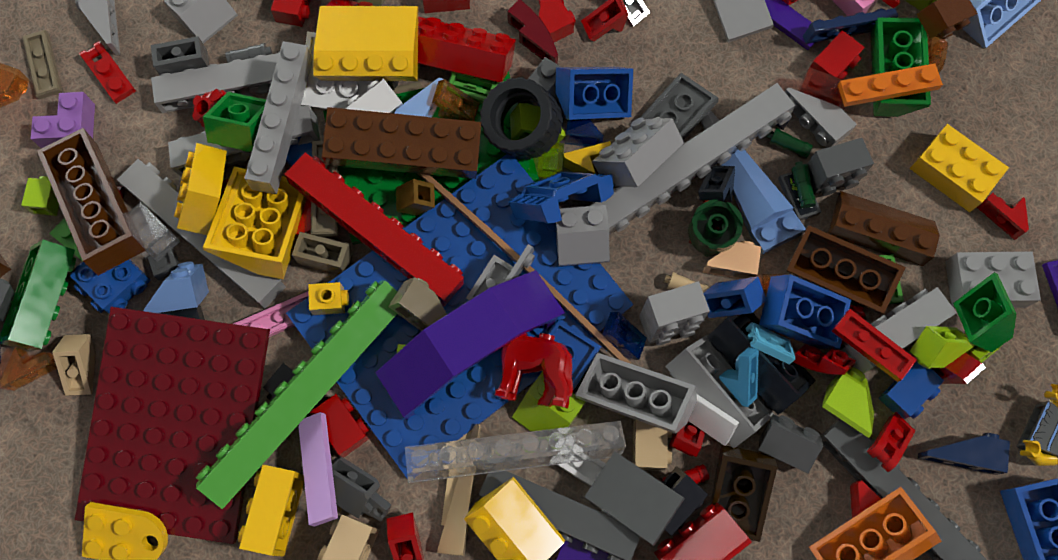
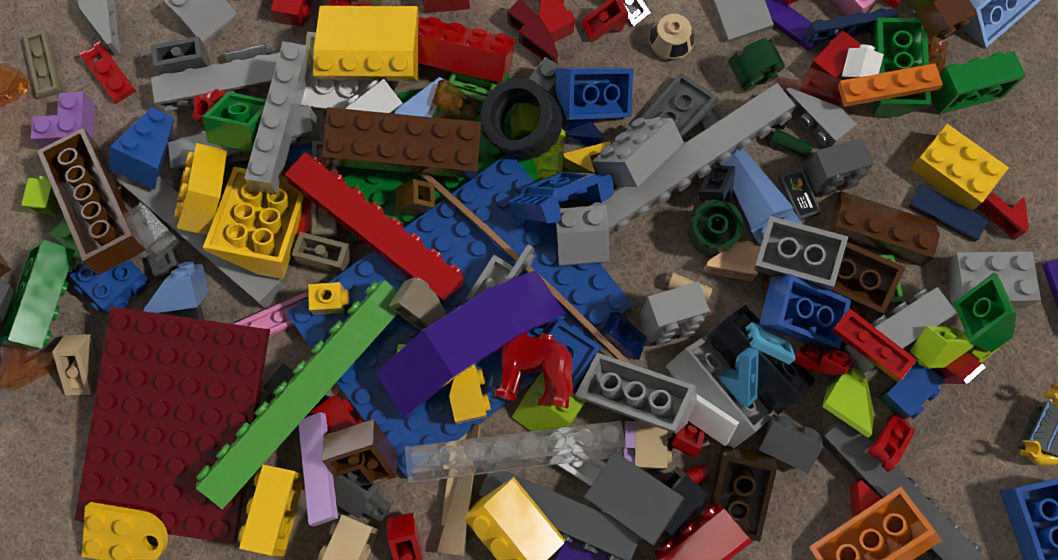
(143, 148): none -> blue wedge
(360, 448): none -> reddish brown brick
(466, 396): none -> yellow slope
(629, 432): none -> lavender plate
(672, 37): none -> tan cone
(734, 297): blue brick -> none
(757, 63): none -> dark green brick
(801, 251): none -> light grey brick
(803, 183): dark green piece -> none
(862, 62): none -> white brick
(948, 213): none -> dark blue tile
(977, 82): none -> green brick
(981, 454): dark blue slope -> none

